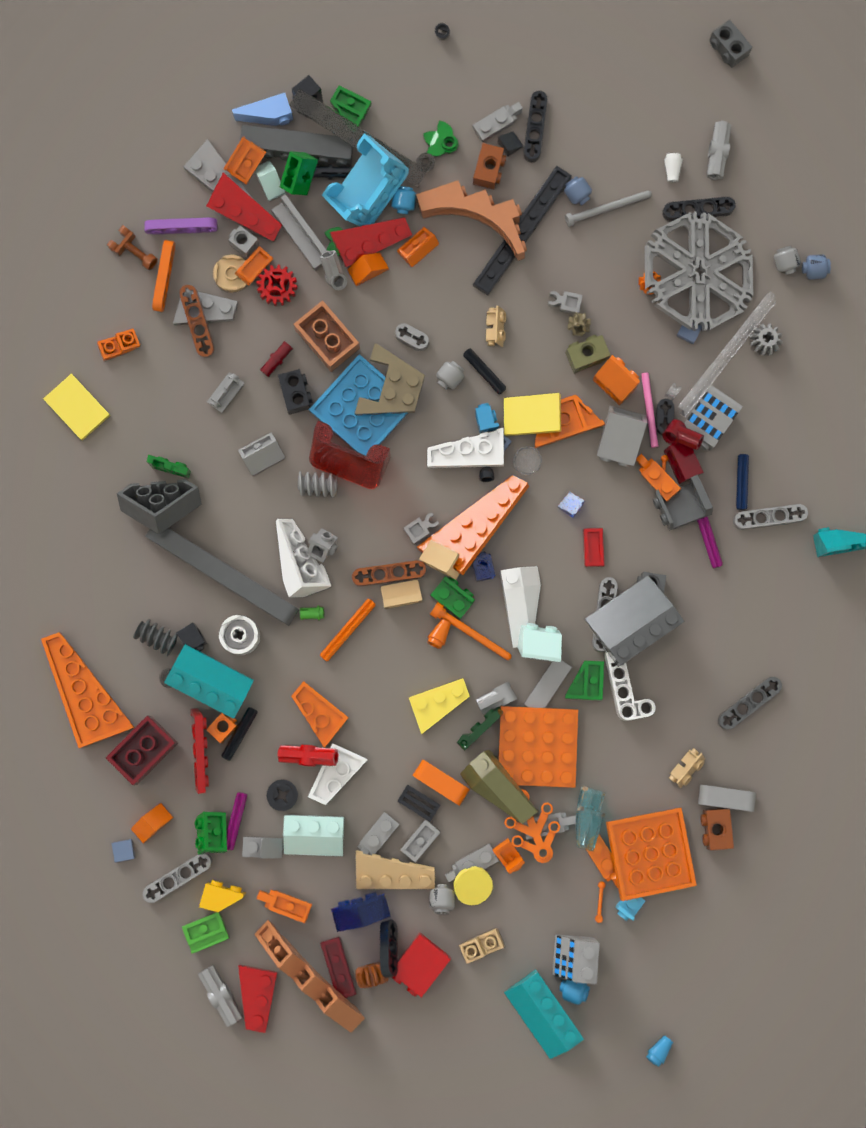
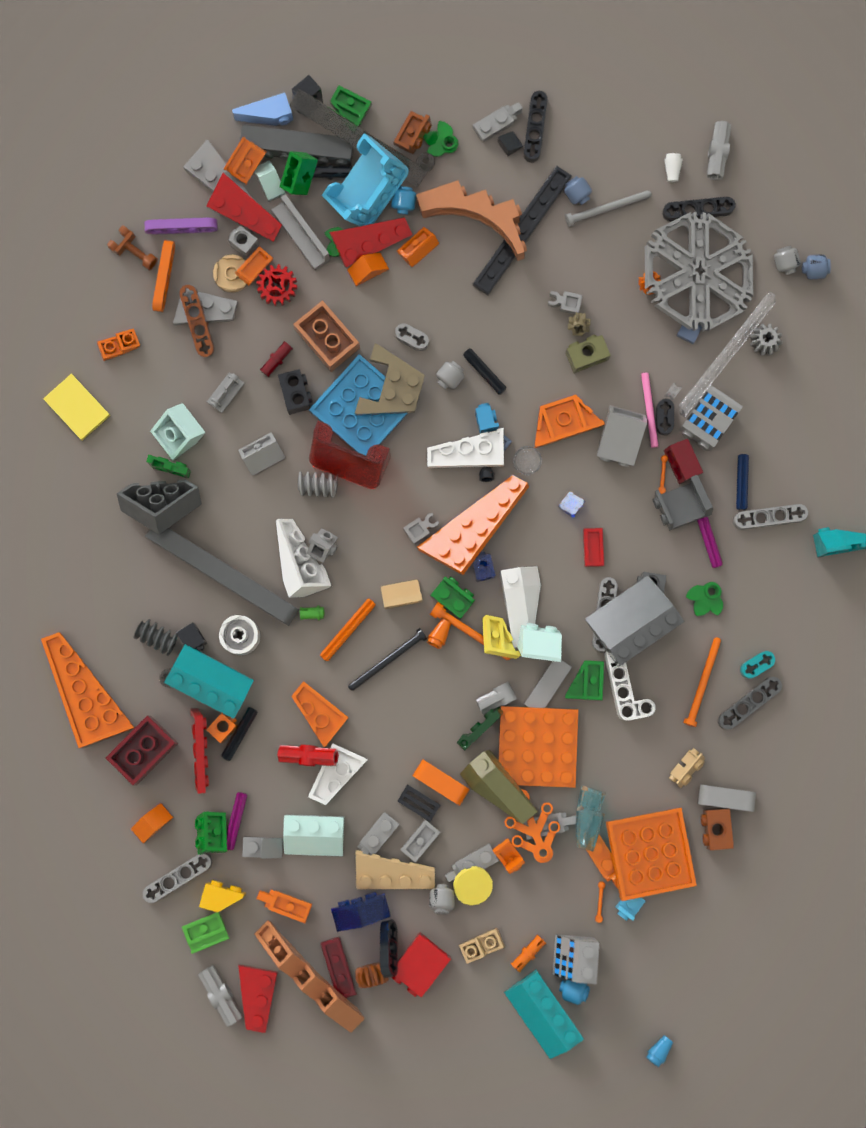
(123, 850): sand blue tile -> none
(177, 431): none -> light aqua slope
(280, 804): black gear -> none
(333, 269): light grey piece -> none
(388, 659): none -> black bar
(389, 576): dark orange beam -> none
(412, 132): none -> dark orange bracket
(437, 703): light yellow wing -> none
(440, 558): tan panel -> none
(443, 27): black hinge -> none
(489, 177): dark orange brick -> none
(495, 317): tan hinge -> none
(497, 638): none -> light yellow wing
(528, 953): none -> orange pin
(532, 414): light yellow tile -> none
(616, 380): orange slope -> none
(657, 477): orange hinge -> none
(679, 433): dark red piece -> none
(703, 683): none -> orange bar
(704, 601): none -> green plate
(734, 41): dark grey brick -> none
(755, 661): none -> teal beam

